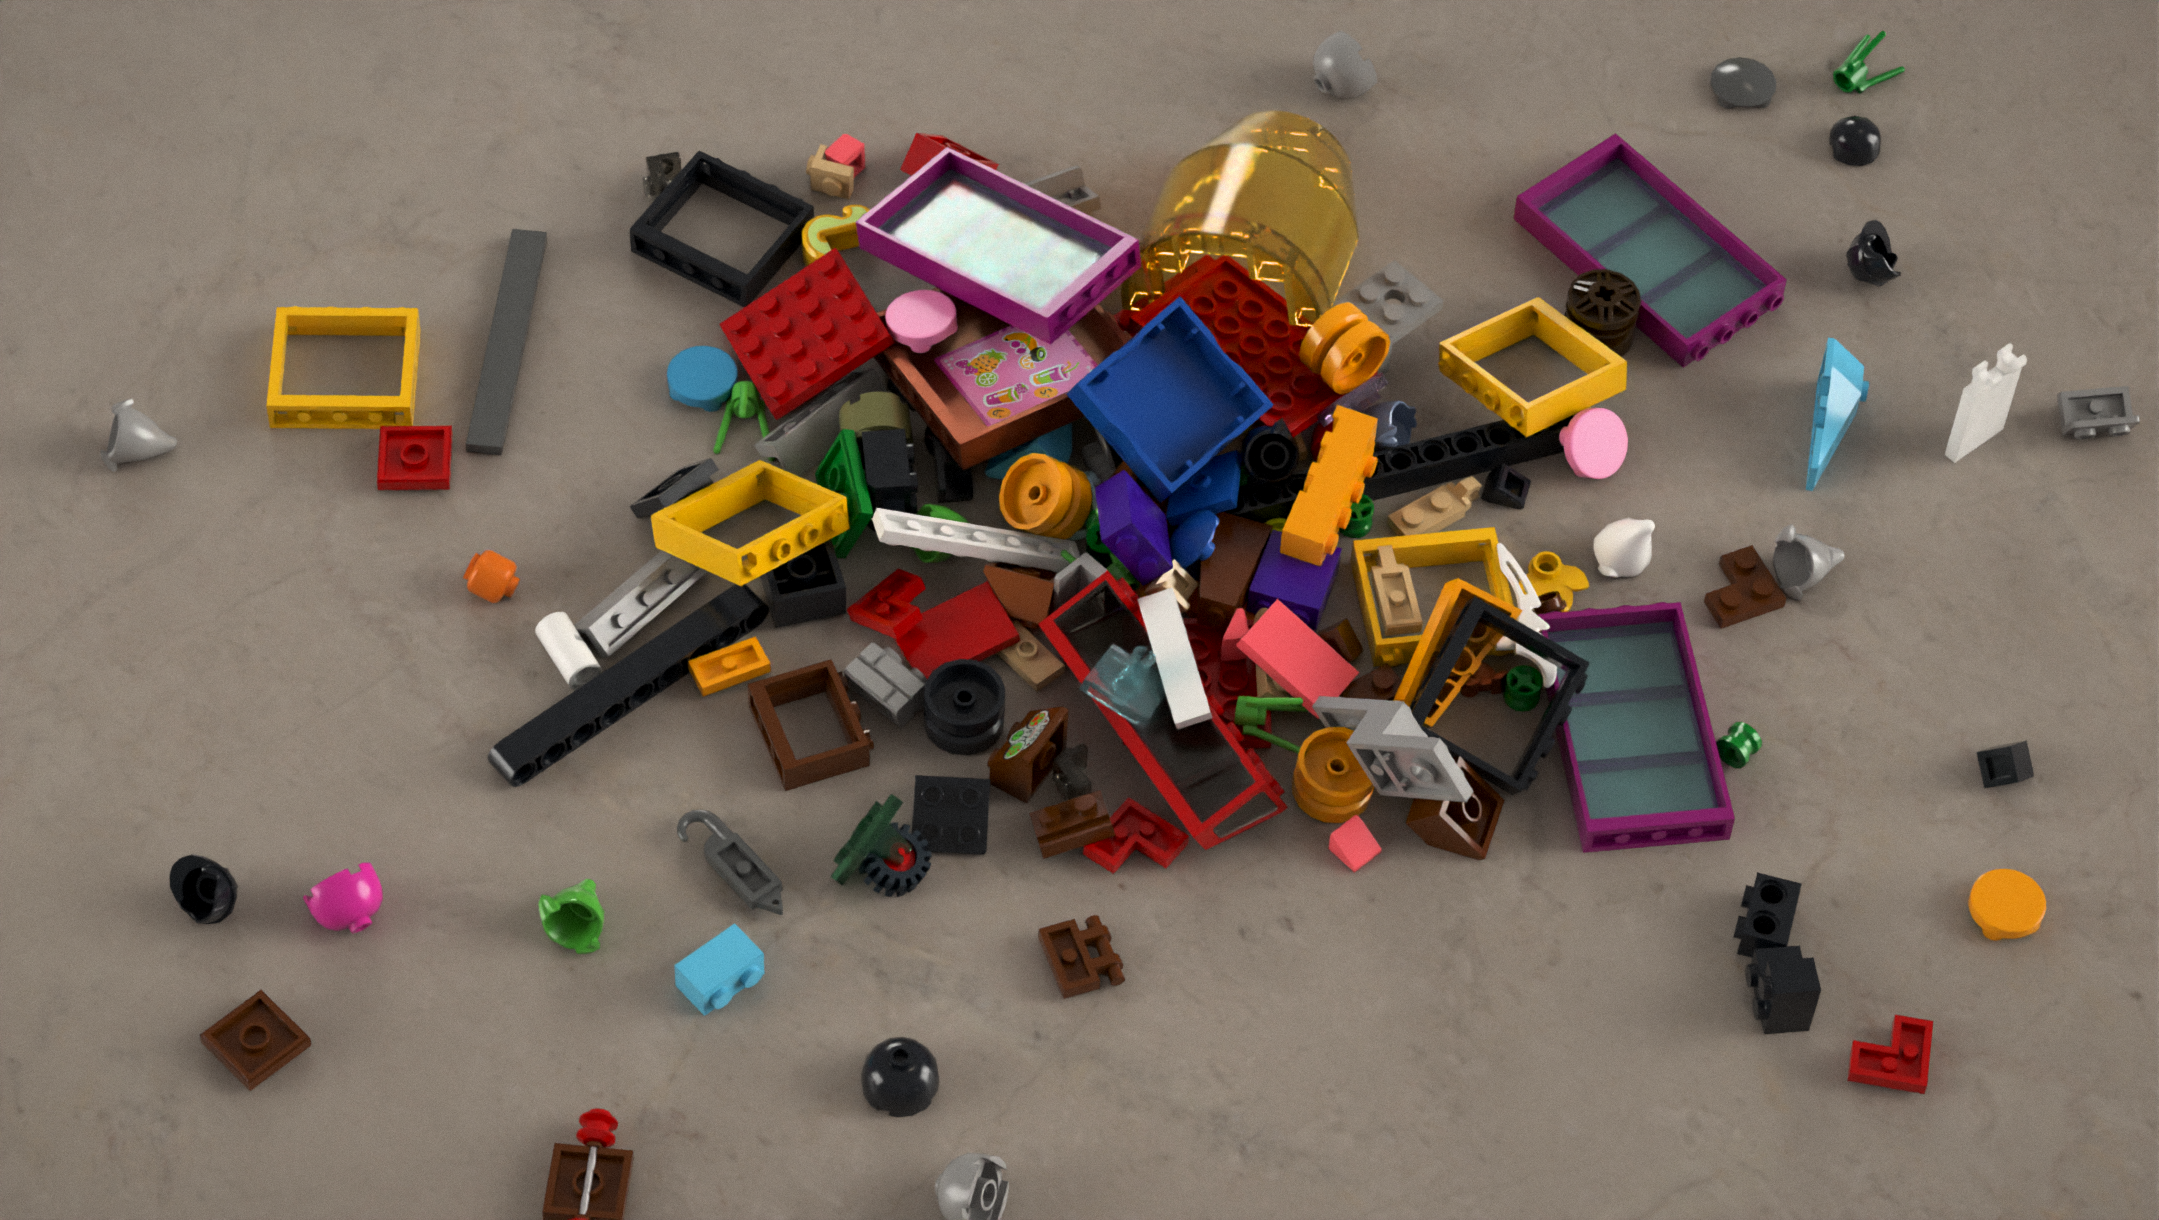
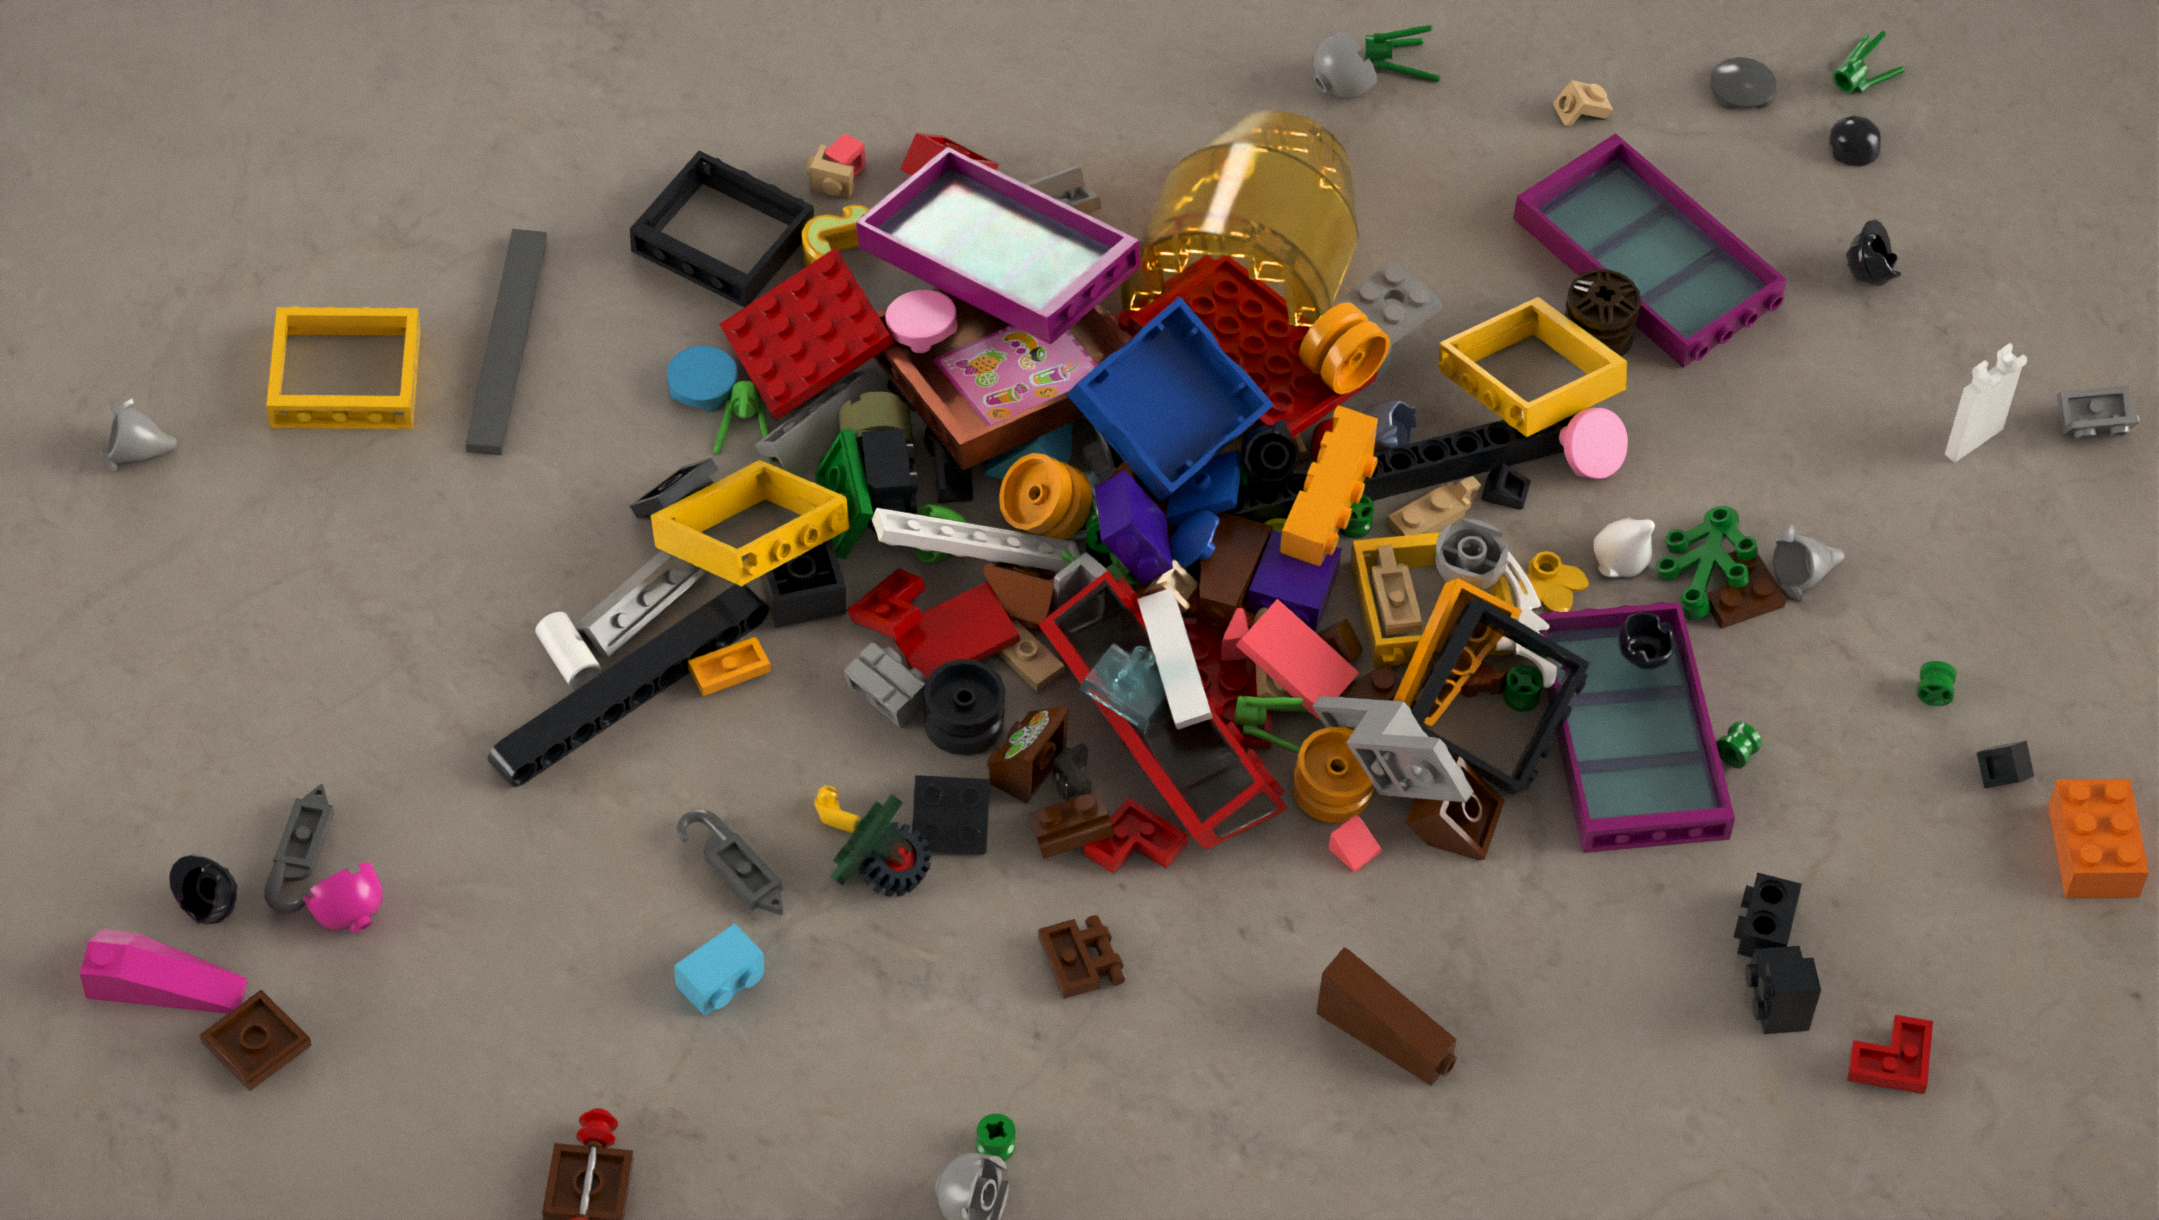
(148, 972): none -> dark pink wedge
(299, 847): none -> dark grey plate
(414, 458): red plate -> none
(491, 576): orange head -> none
(573, 917): bright green hat -> none
(659, 171): clear smoke bracket -> none
(800, 684): reddish brown window -> none
(830, 811): none -> yellow arm
(900, 1077): black cylinder -> none
(1003, 1144): none -> green wheel
(1357, 399): plate -> none
(1379, 47): none -> green plant
(1383, 1018): none -> reddish brown slope
(1471, 553): none -> light grey cylinder
(1550, 602): reddish brown plate -> none
(1580, 99): none -> tan bracket
(1645, 642): none -> black hair
(1717, 524): none -> green plant
(1836, 404): medium azure wedge -> none
(1936, 683): none -> green wheel
(2006, 904): light orange tile -> none
(2098, 838): none -> orange brick

